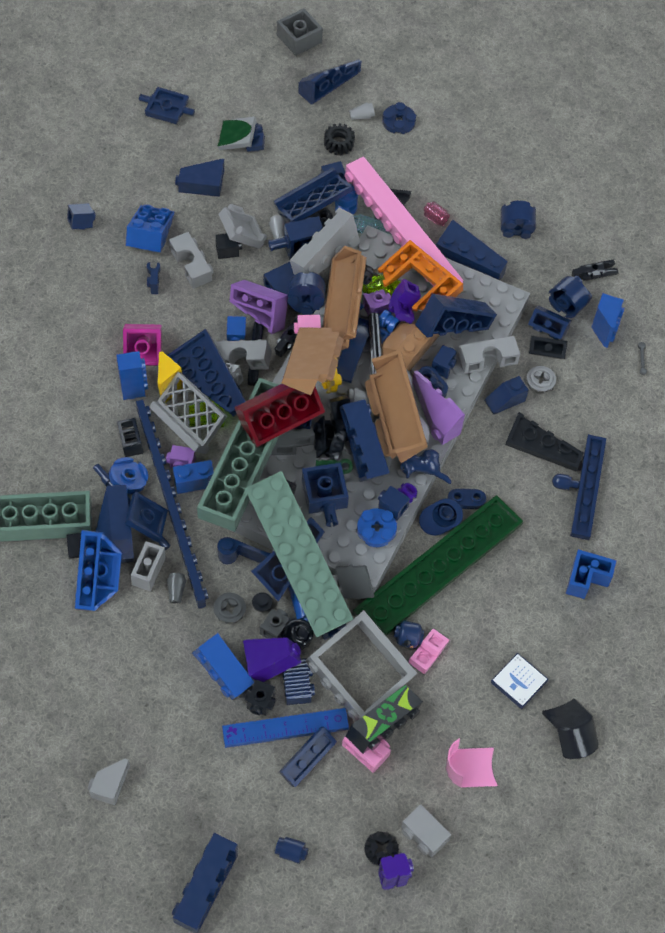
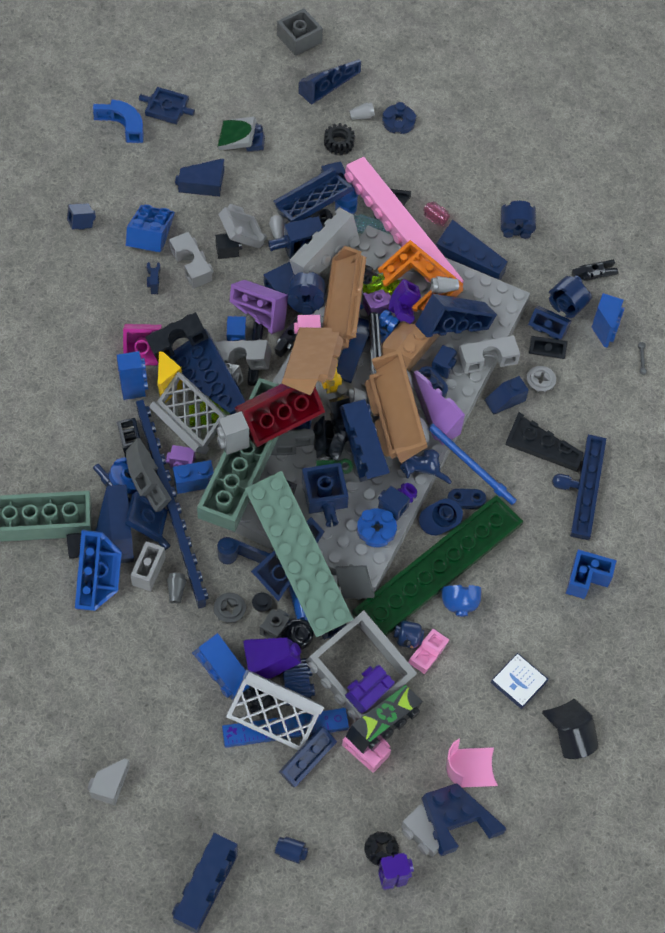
(124, 114): none -> blue arch
(144, 476): none -> dark grey slope
(187, 327): none -> black arch
(233, 433): none -> light grey brick
(281, 693): none -> light grey fence
(369, 688): none -> dark purple brick
(443, 284): none -> light grey cone
(453, 808): none -> dark blue wing
(461, 599): none -> blue cylinder
(498, 488): none -> blue bar

